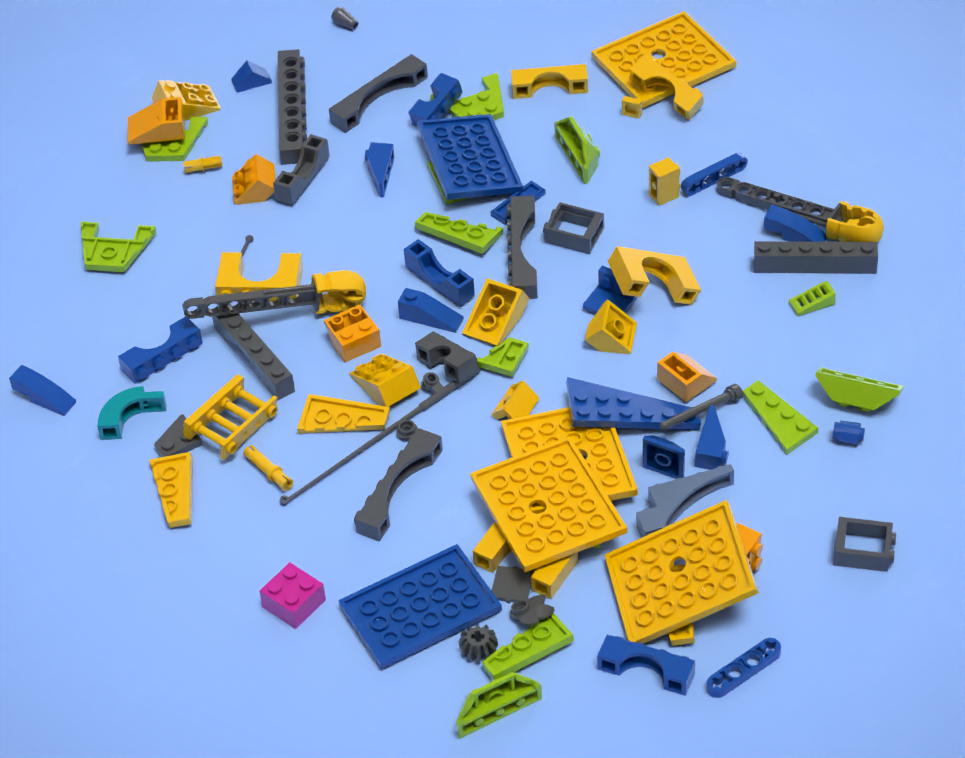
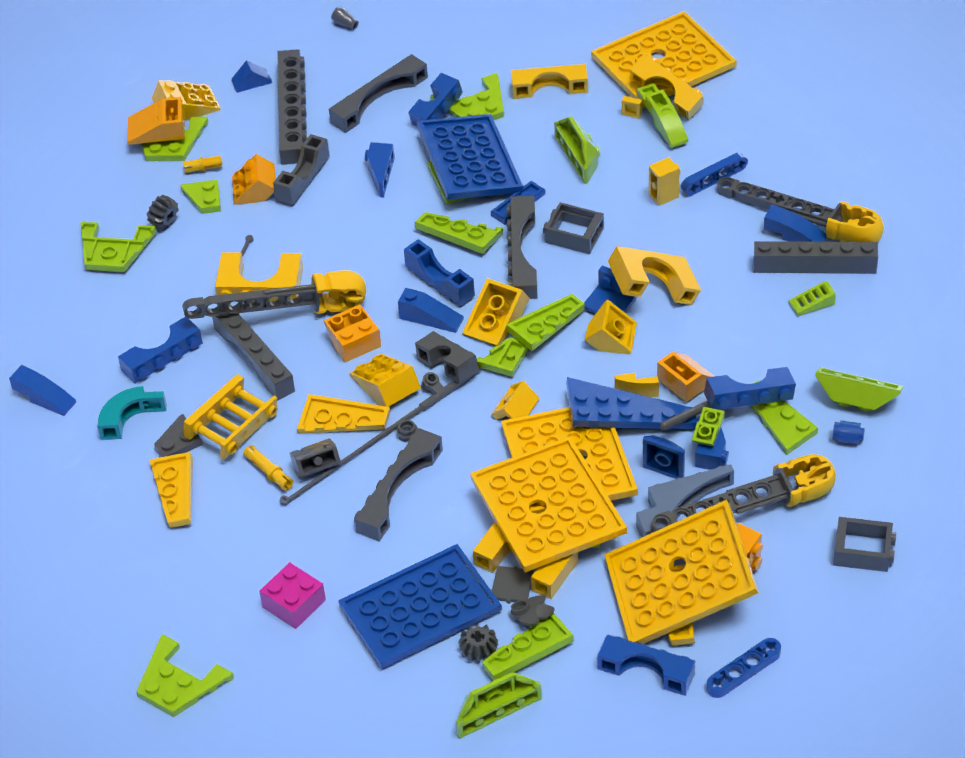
(162, 212): none -> dark grey gear
(172, 687): none -> lime wing
(204, 195): none -> lime wing
(315, 458): none -> dark grey brick
(546, 321): none -> lime wing
(644, 386): none -> yellow slope
(664, 114): none -> lime slope
(708, 426): none -> lime slope
(727, 393): none -> blue arch
(816, 483): none -> piece

